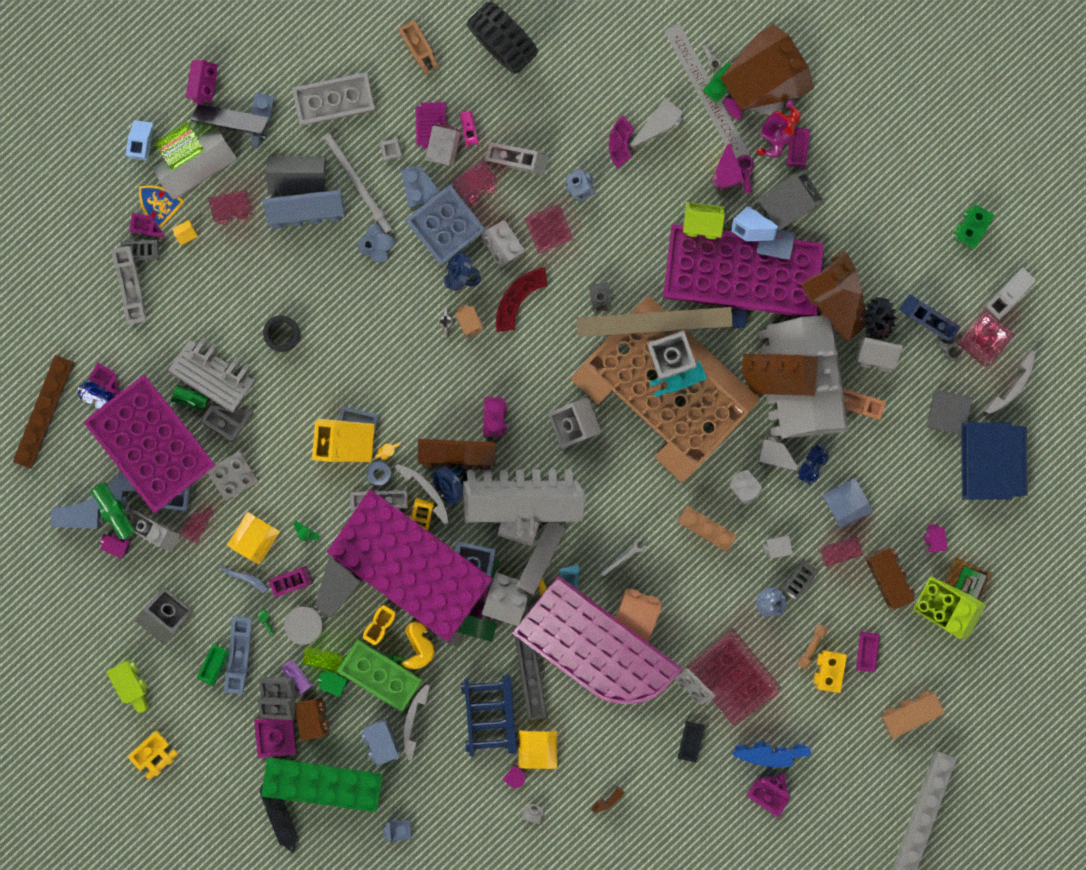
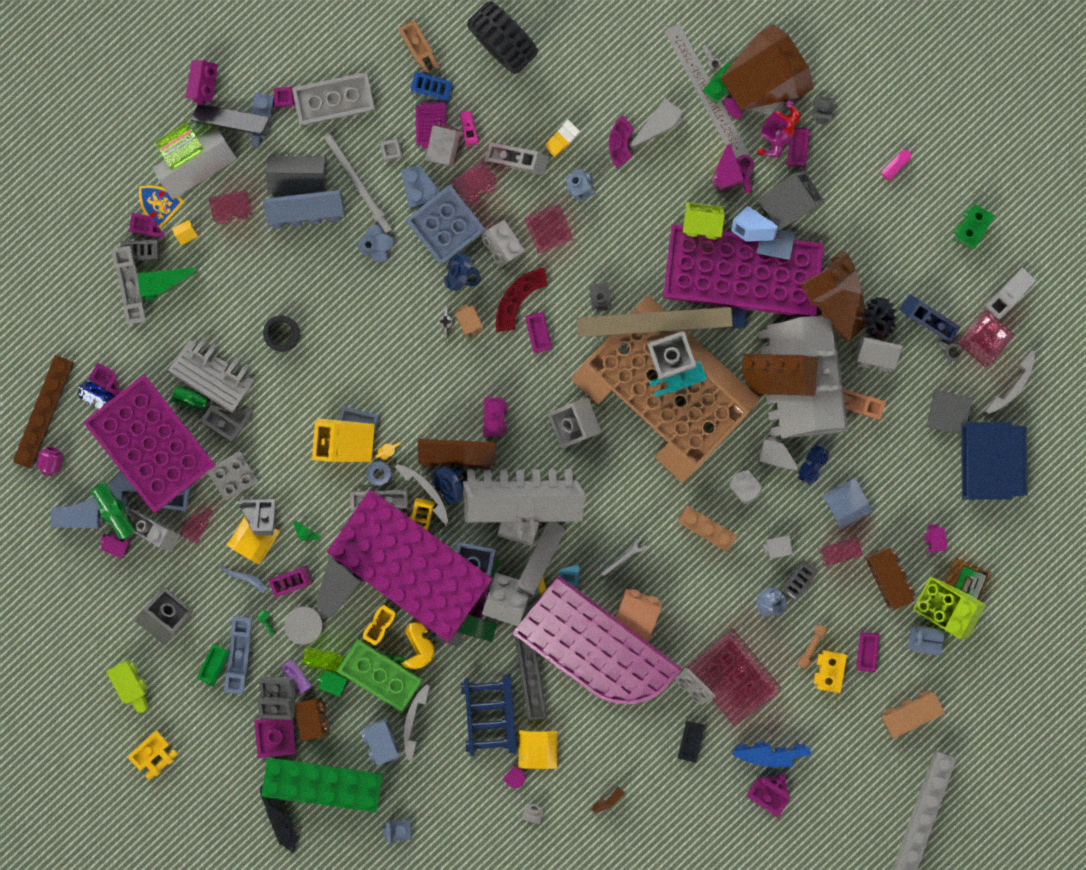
(50, 461): none -> magenta head
(139, 140): light blue slope -> none
(160, 282): none -> green slope
(259, 514): none -> wing
(283, 97): none -> magenta tile
(414, 88): none -> blue slope
(538, 332): none -> magenta tile
(562, 138): none -> leg
(822, 110): none -> dark grey bracket
(896, 165): none -> dark pink bar
(926, 640): none -> sand blue piece

